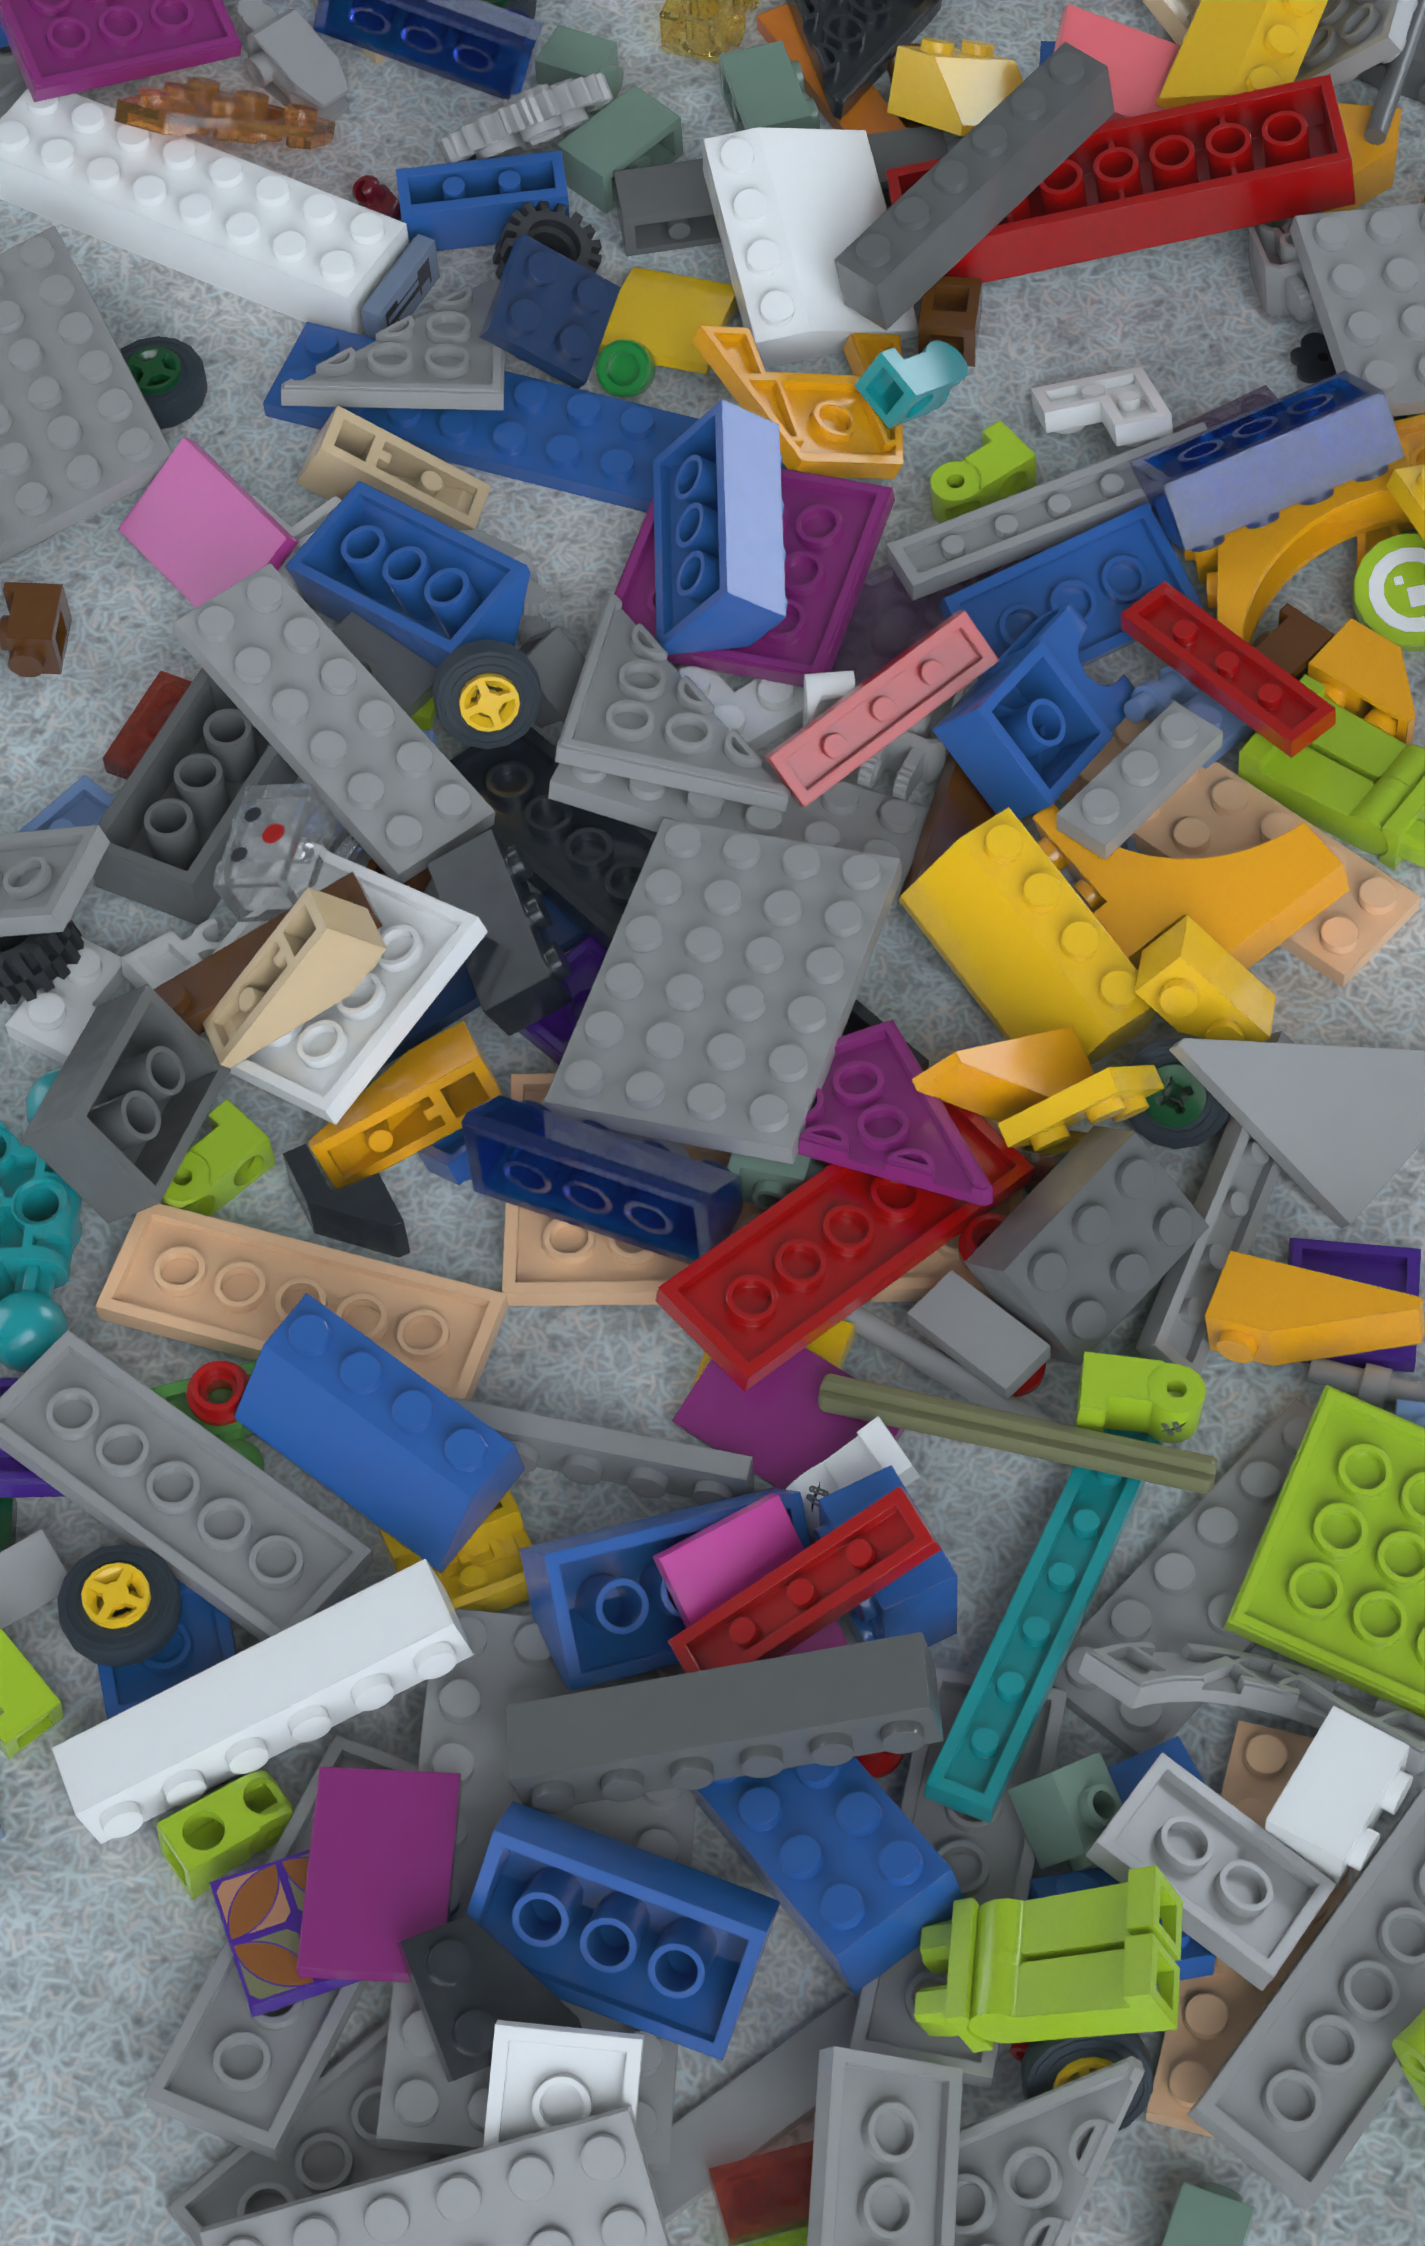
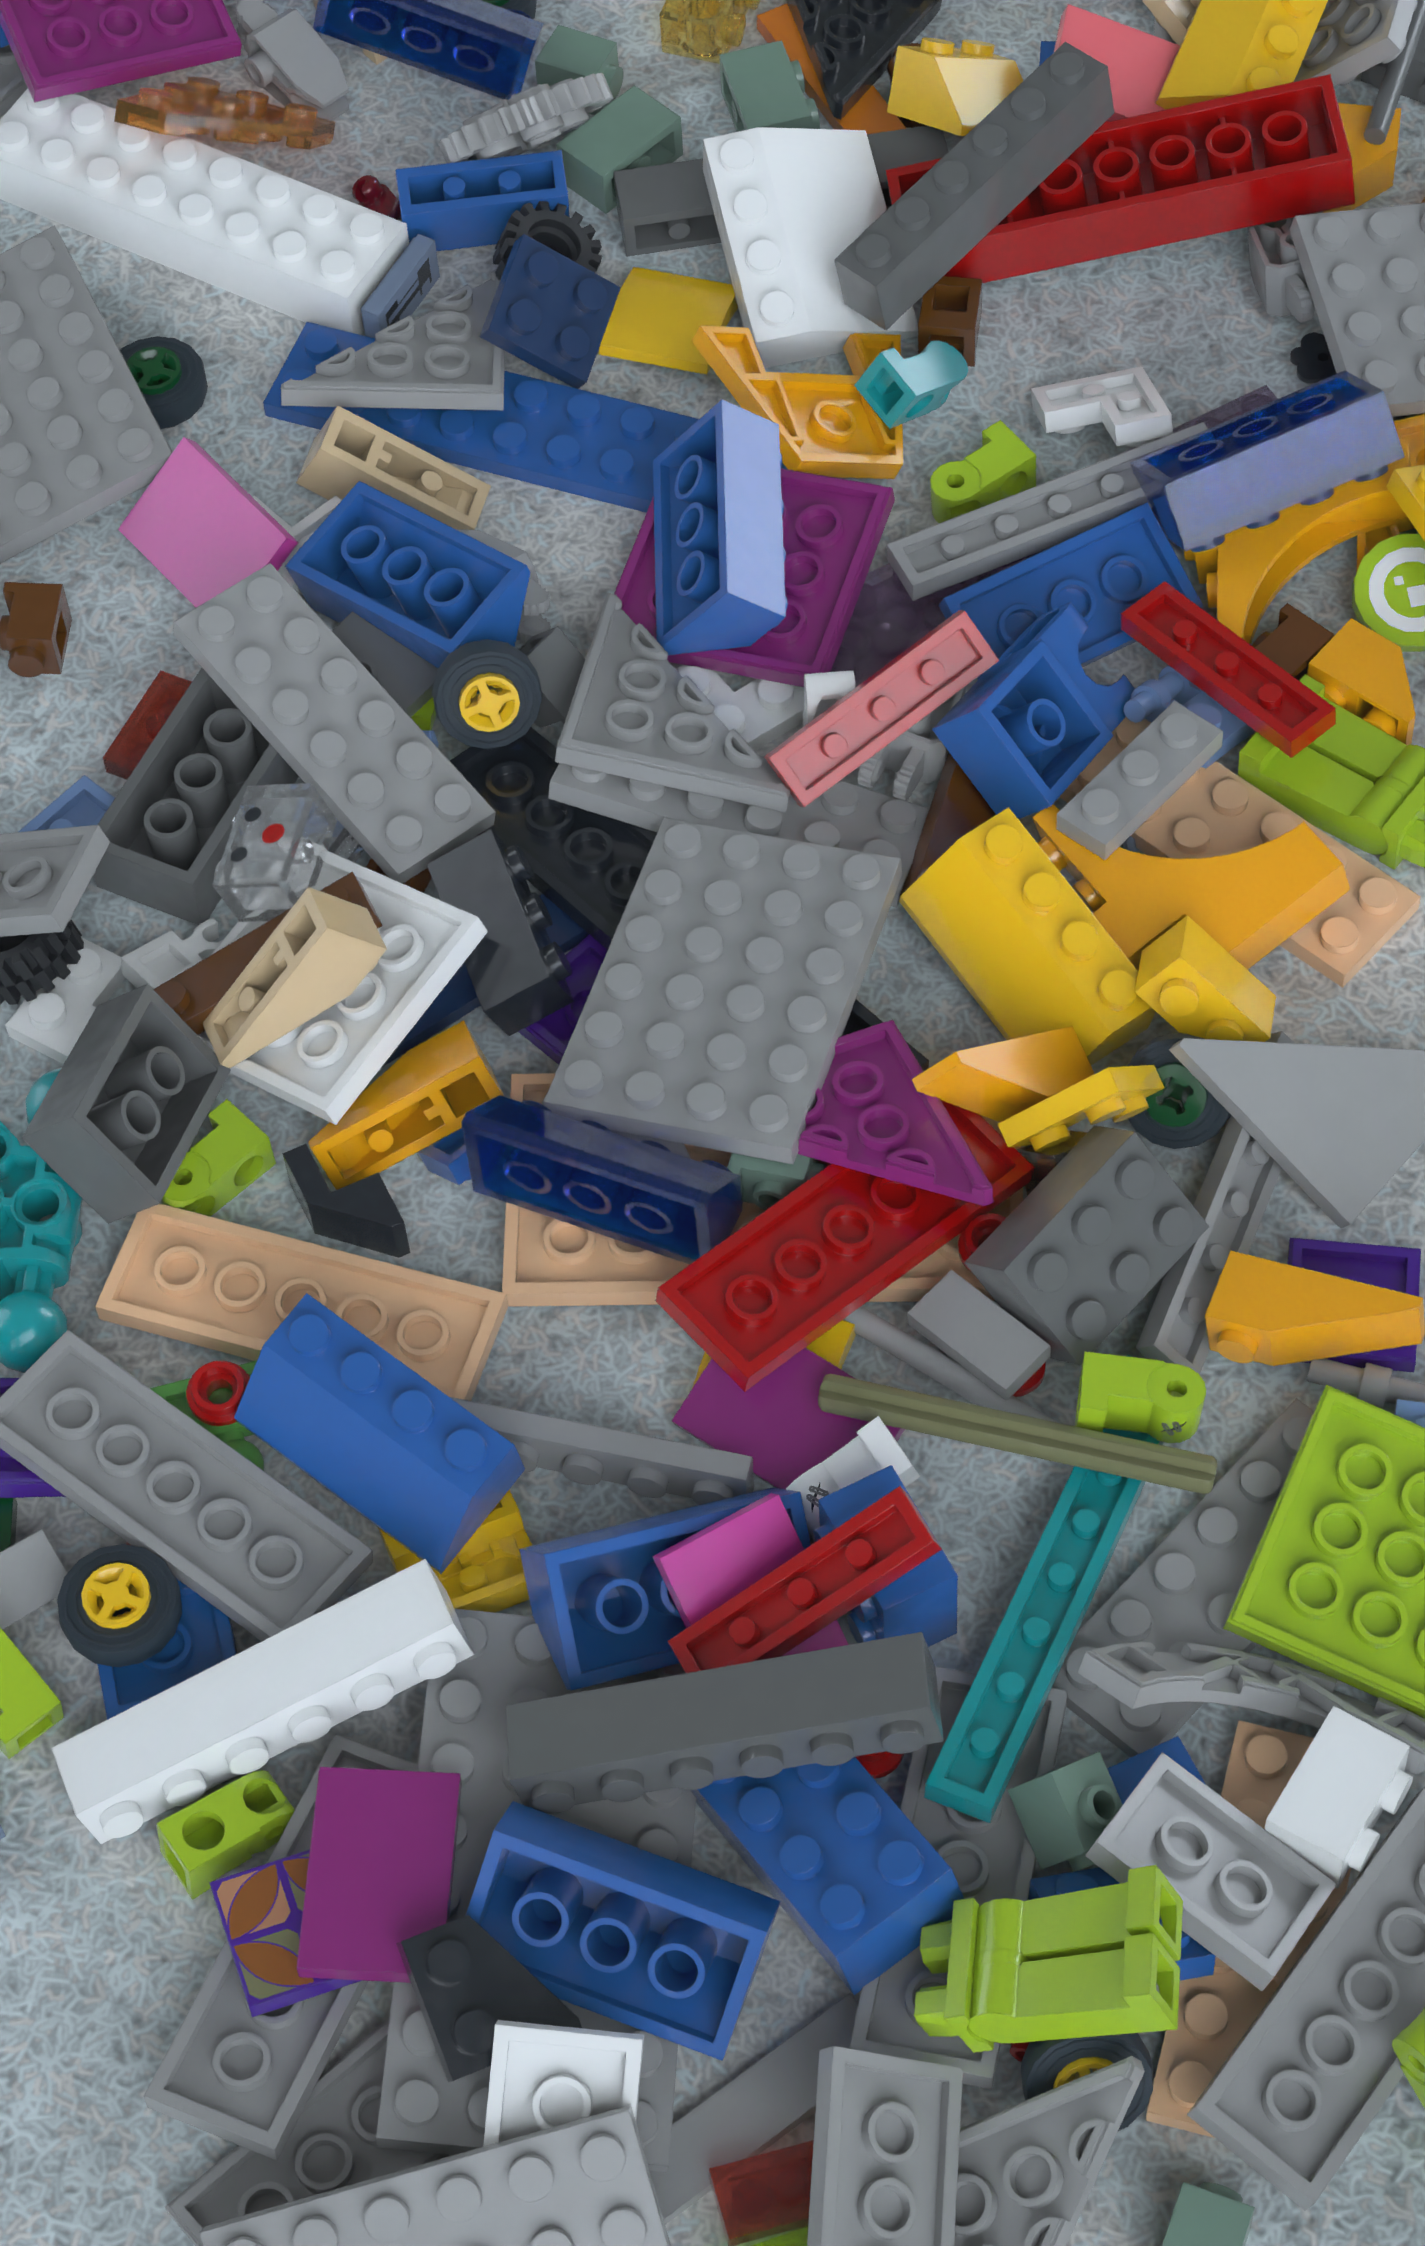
(625, 368): green tile -> none

